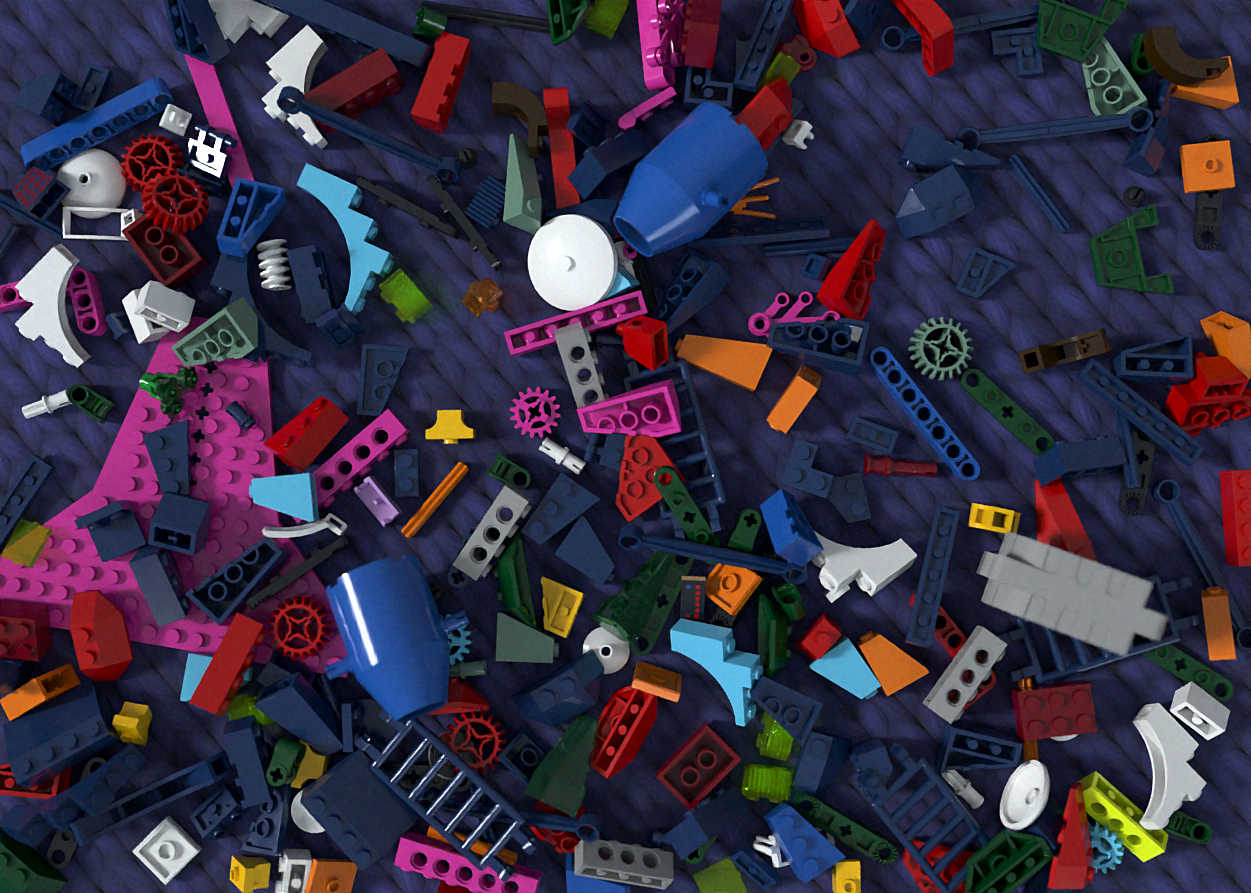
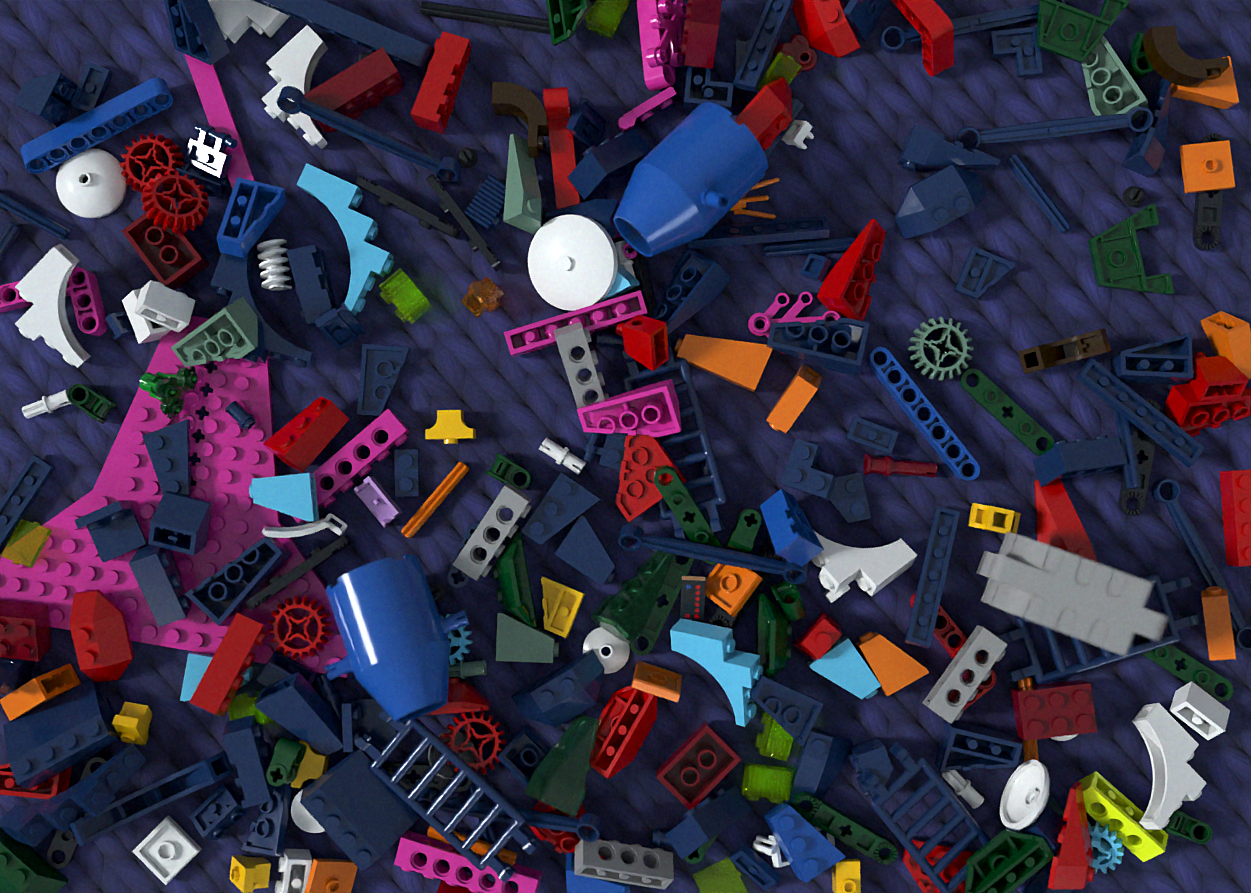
(39, 193): dark blue torso -> none
(125, 221): white sword -> none
(175, 119): white tile -> none
(429, 23): dark green piece -> none
(528, 423): dark pink gear -> none

